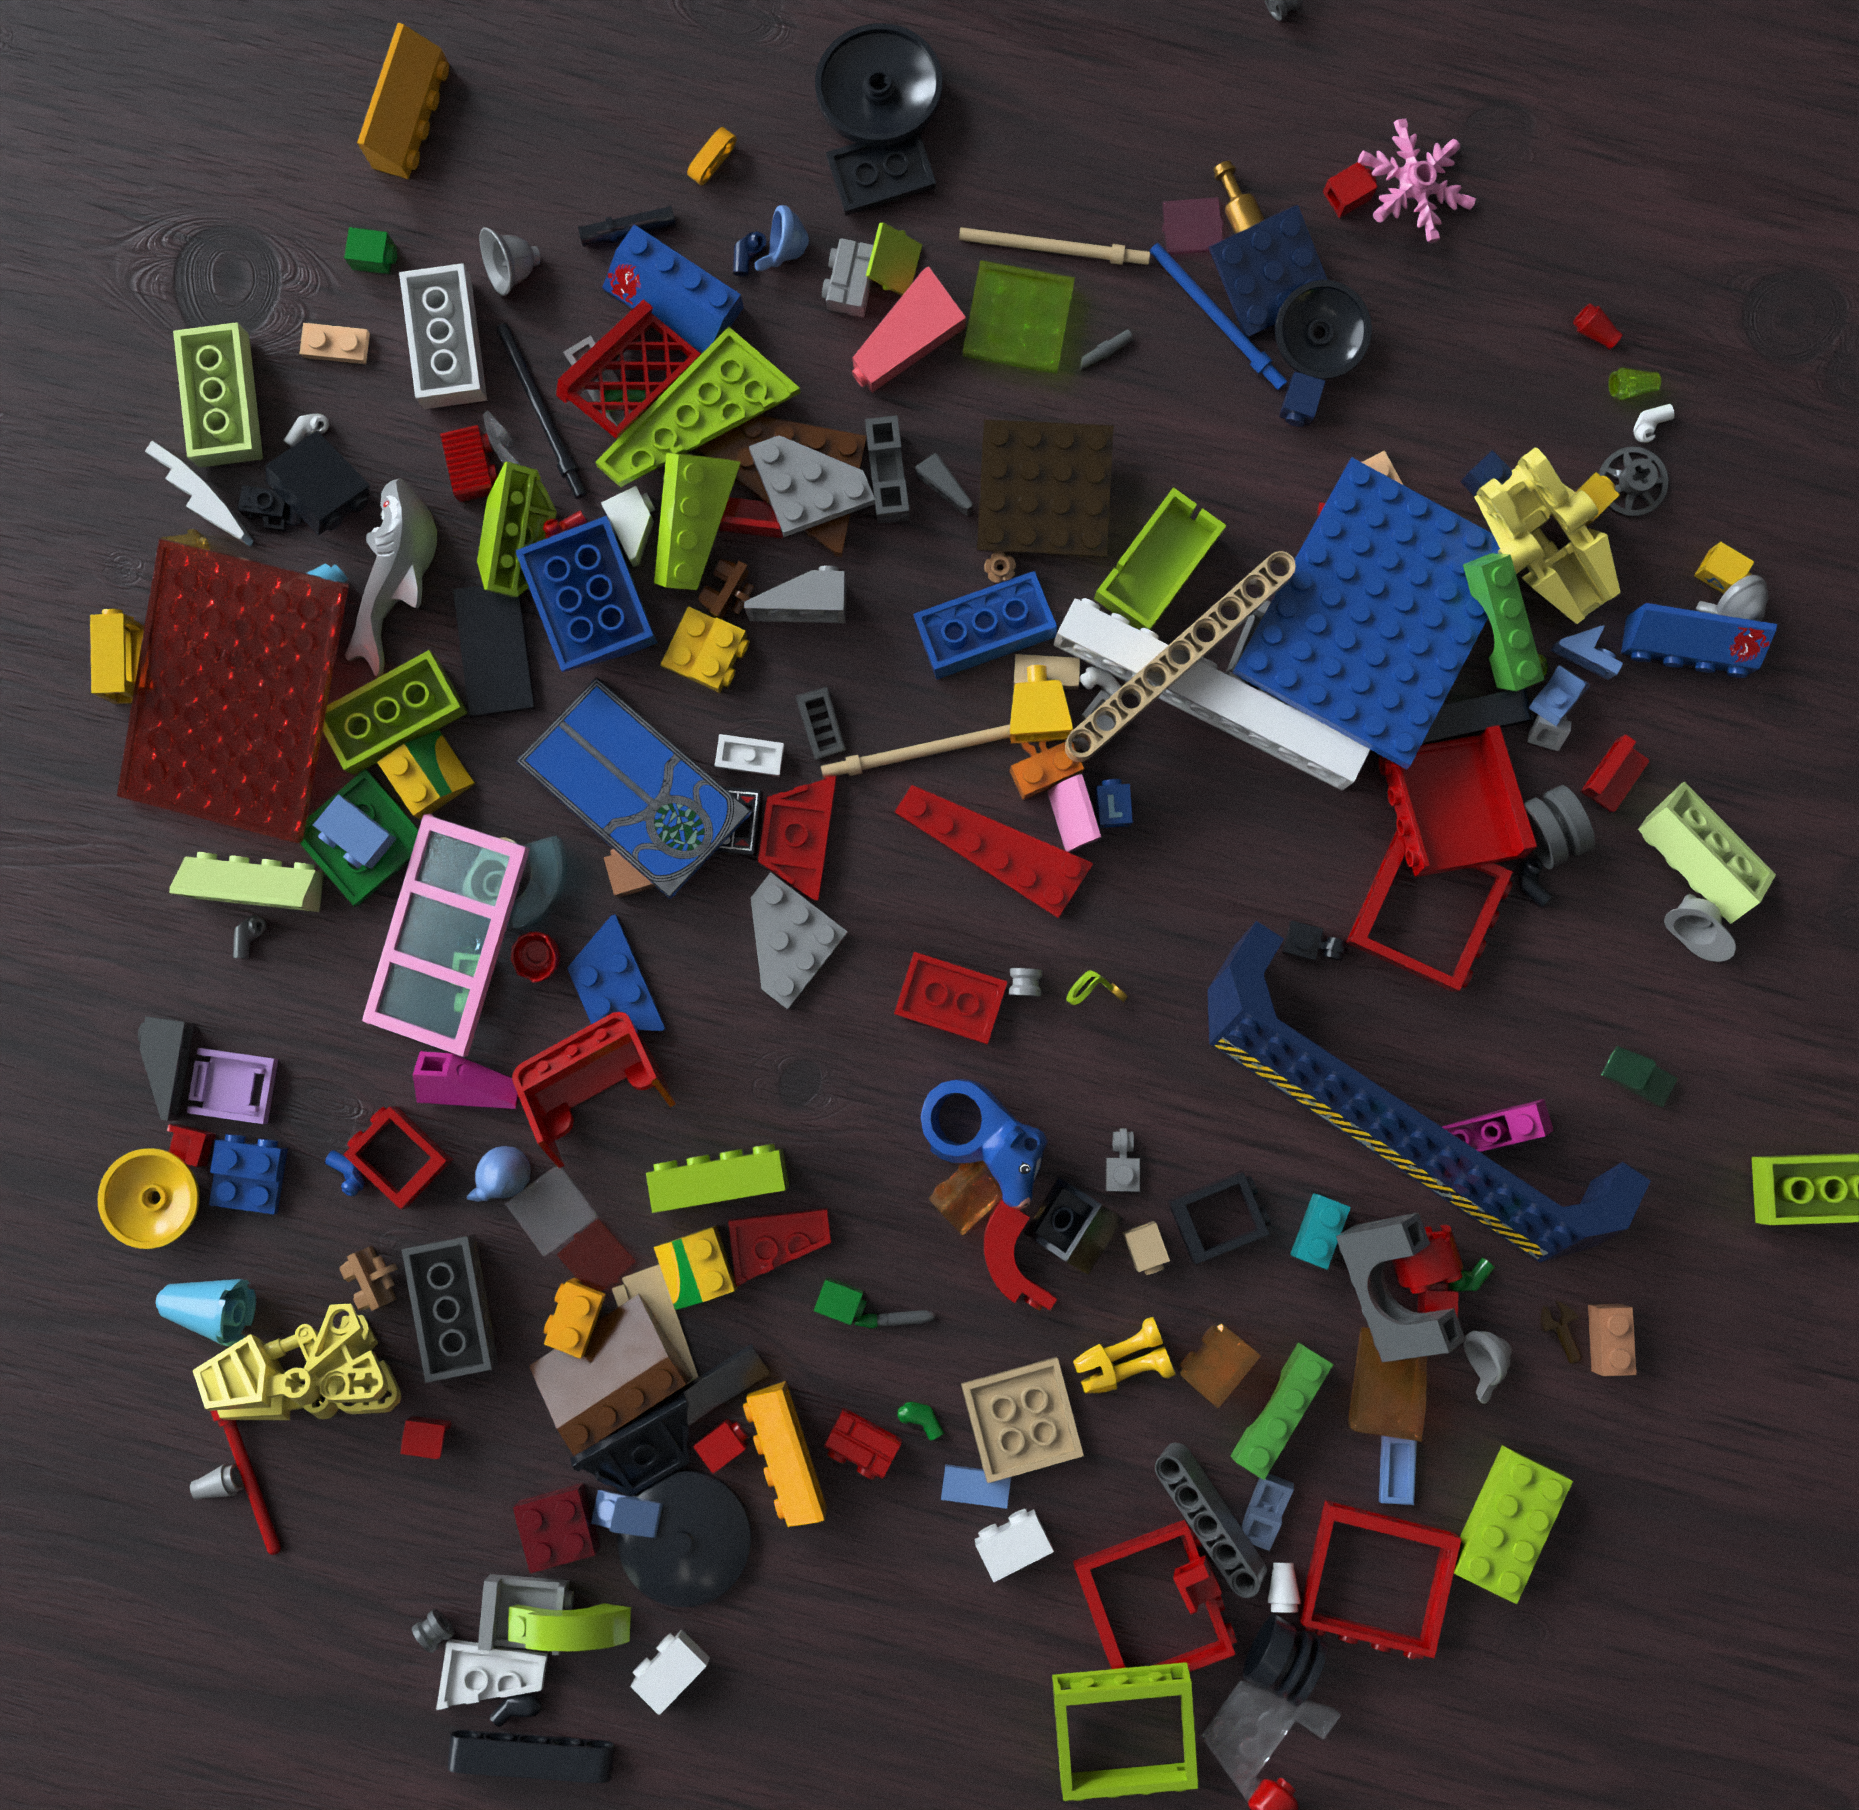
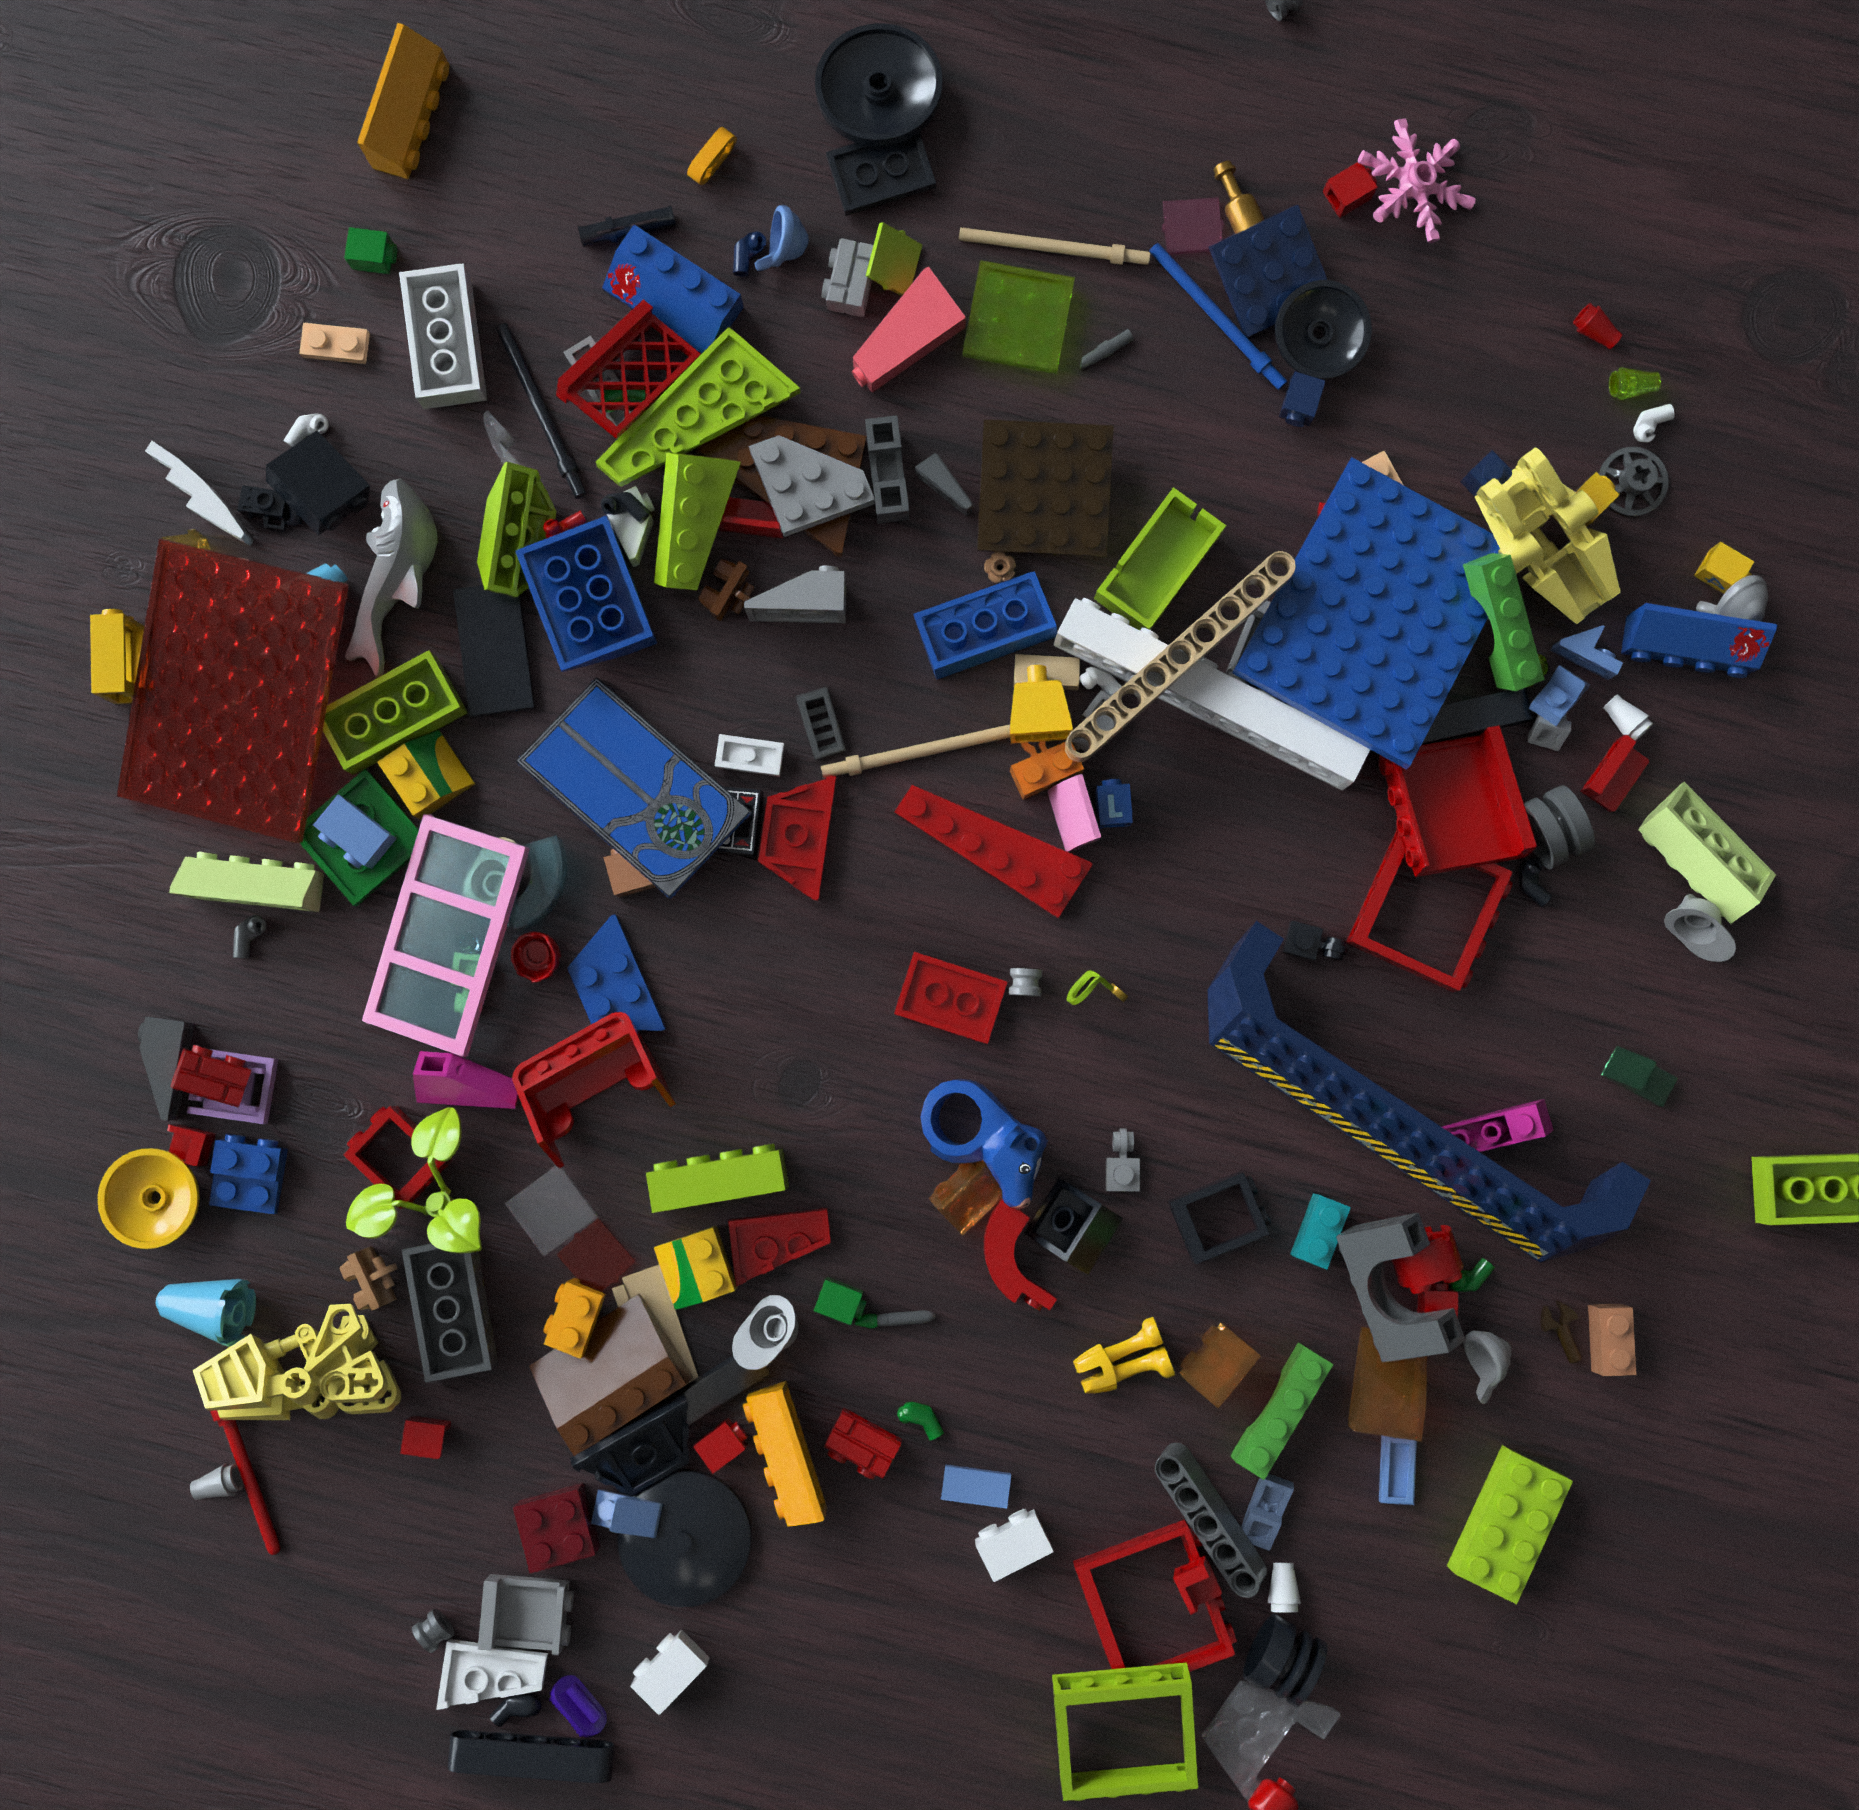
(211, 1077): none -> red brick
(218, 395): yellowish green brick -> none
(353, 1177): blue arm -> none
(455, 1220): none -> lime plant
(469, 463): red brick -> none
(500, 1174): medium blue hat -> none
(506, 259): light grey hat -> none
(569, 1629): lime arch -> none
(578, 1706): none -> dark purple piece
(625, 503): none -> black arm
(705, 650): yellow plate -> none
(765, 1333): none -> piece
(790, 939): light grey plate -> none
(1022, 1420): tan plate -> none
(1146, 1248): tan brick -> none
(1380, 1638): red window -> none
(1628, 717): none -> white cone

